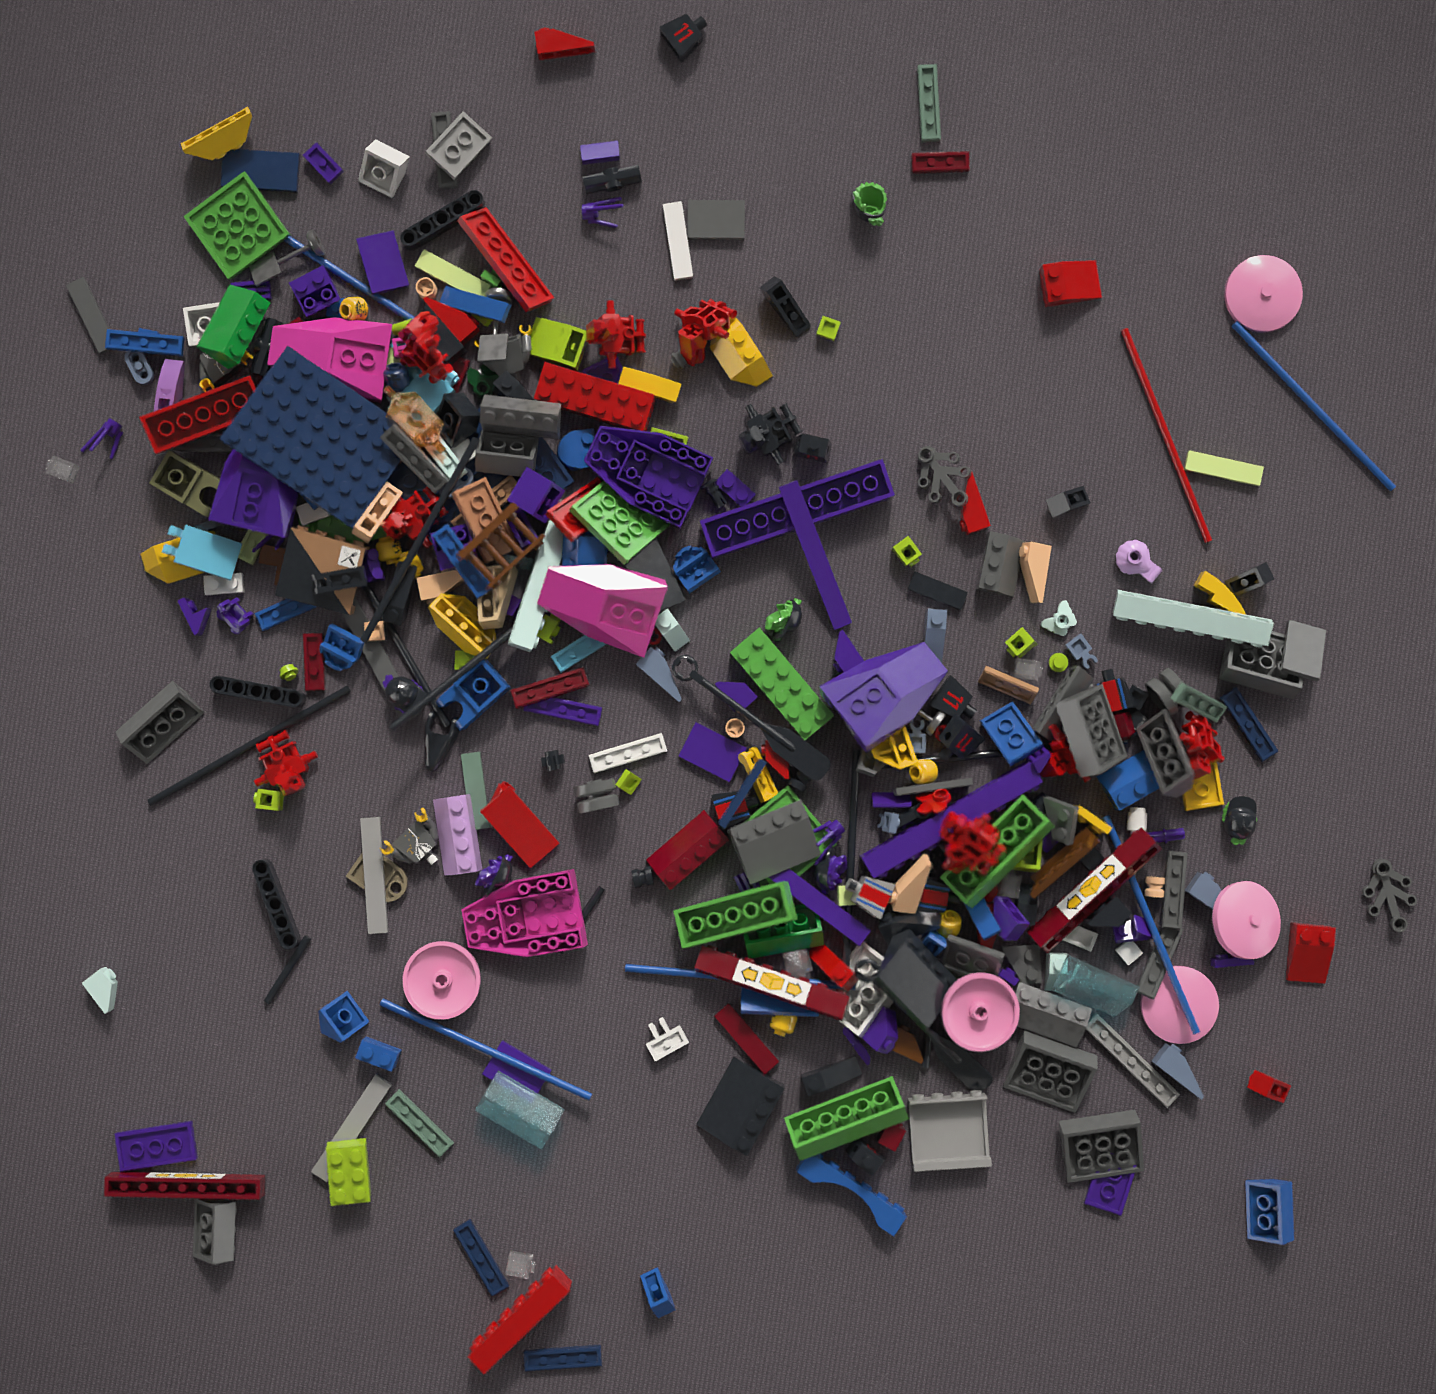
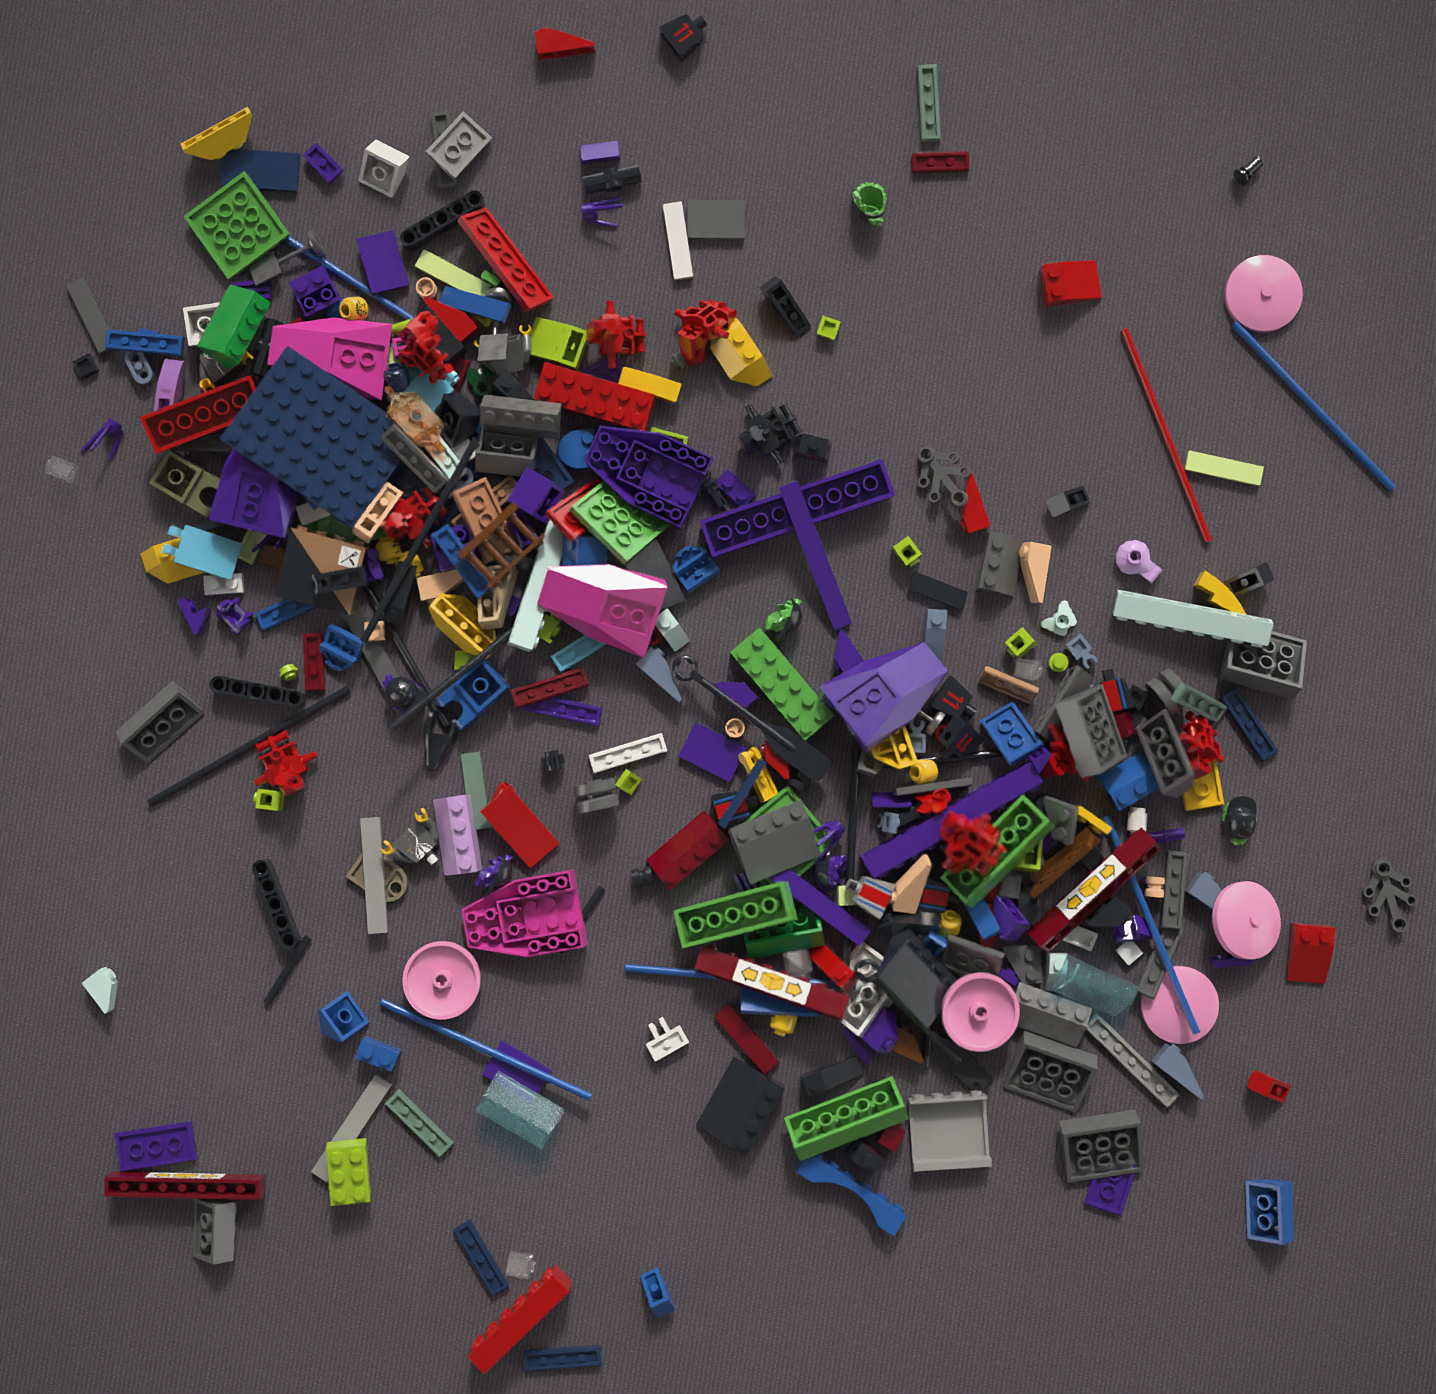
(85, 366): none -> black tile
(1246, 172): none -> black pin
(1303, 650): tile -> none

